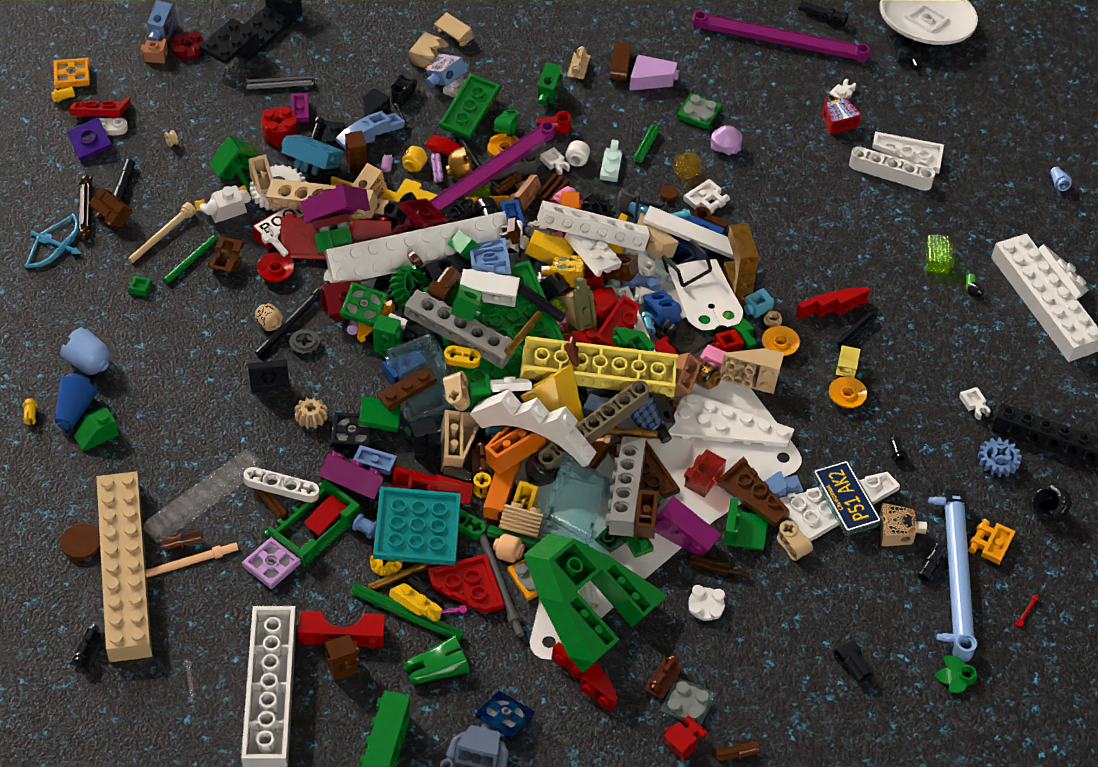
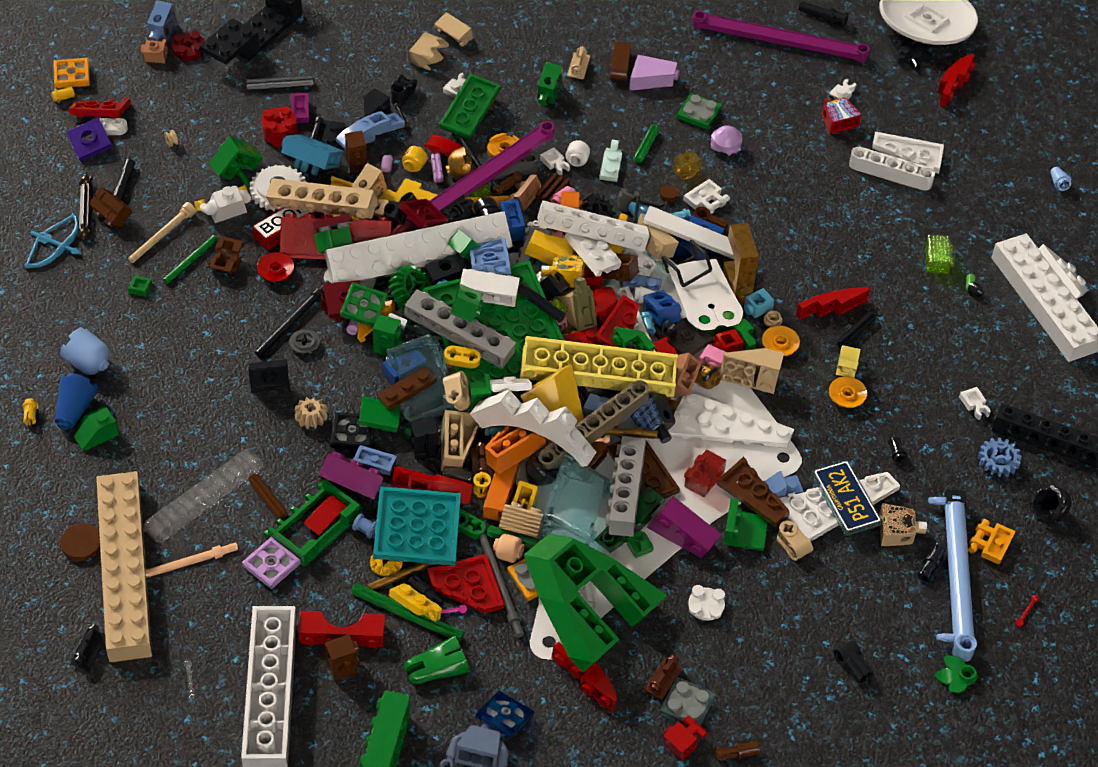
(182, 540): reddish brown axle -> none
(260, 173): tan slope -> none
(268, 317): tan head -> none
(274, 240): white bar -> none
(282, 482): white beam -> none
(334, 203): magenta wedge -> none
(414, 259): reddish brown tile -> none
(443, 286): reddish brown piece -> none
(445, 70): medium blue torso -> none
(506, 122): green piece -> none
(511, 231): reddish brown tile -> none
(523, 332): pearl gold bar -> none
(524, 240): white bar -> none
(561, 122): red piece -> none
(572, 351): copper bar -> none
(646, 514): reddish brown brick -> none
(715, 566): dark brown axle -> none
(955, 78): none -> red slope

